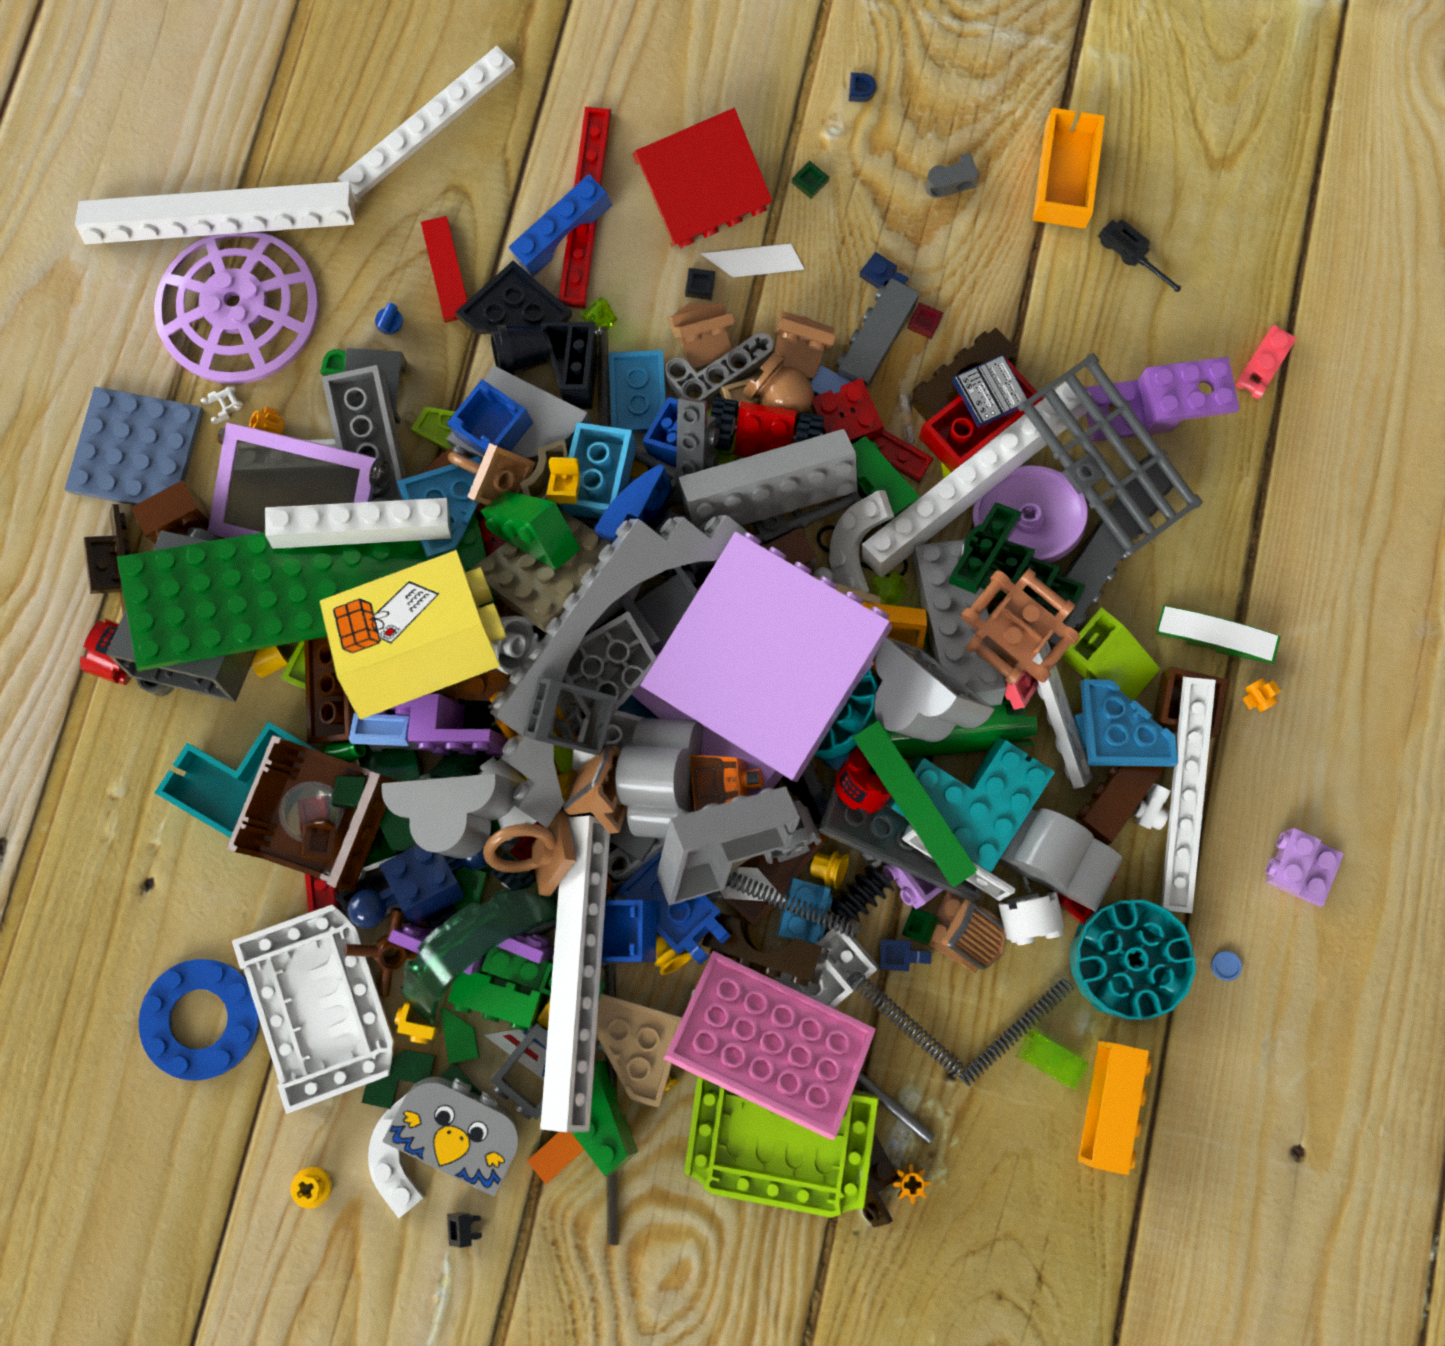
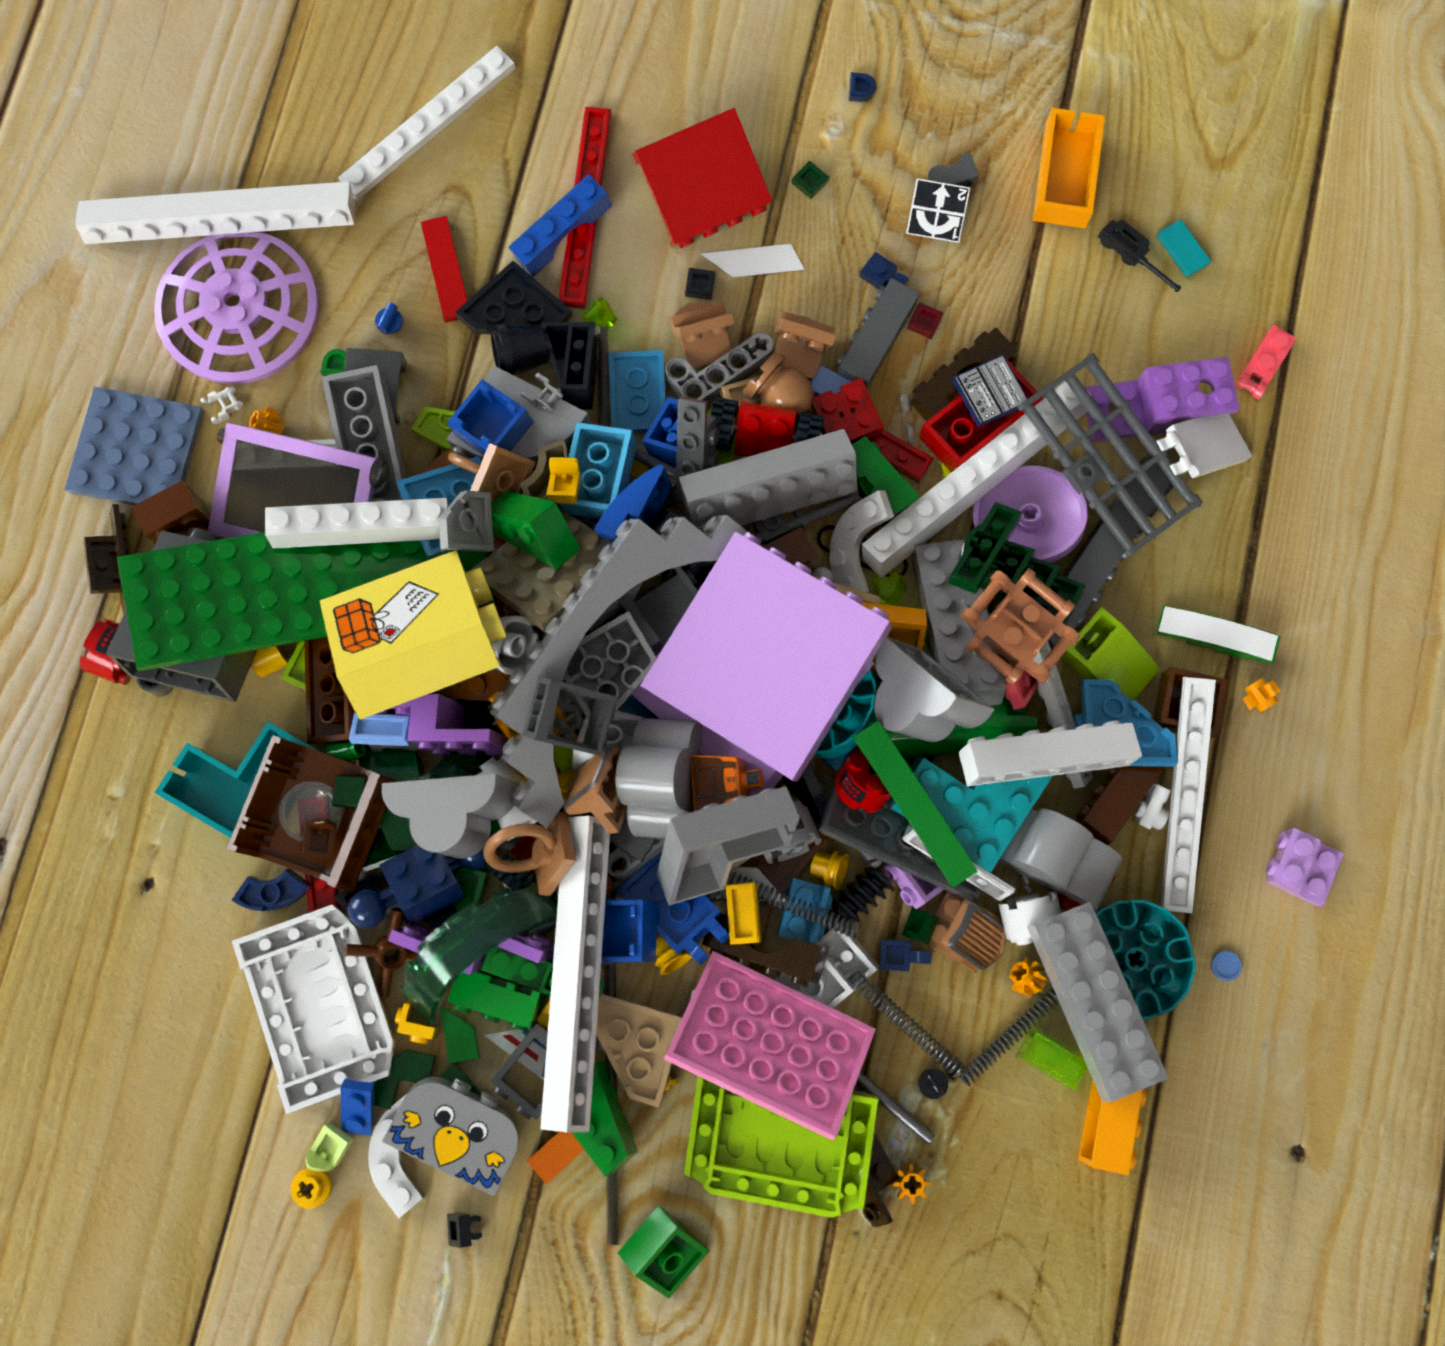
(156, 1022): blue plate -> none
(271, 894): none -> dark blue tile
(328, 1148): none -> yellowish green plate
(357, 1107): none -> blue plate
(467, 523): none -> light grey plate
(538, 400): none -> light grey piece
(662, 1252): none -> green slope
(743, 913): none -> yellow tile
(933, 1083): none -> black tile
(938, 210): none -> tile
(1028, 977): none -> light orange gear
(1049, 753): none -> white brick
(1097, 1003): none -> light grey brick
(1183, 248): none -> teal tile
(1205, 445): none -> white tile

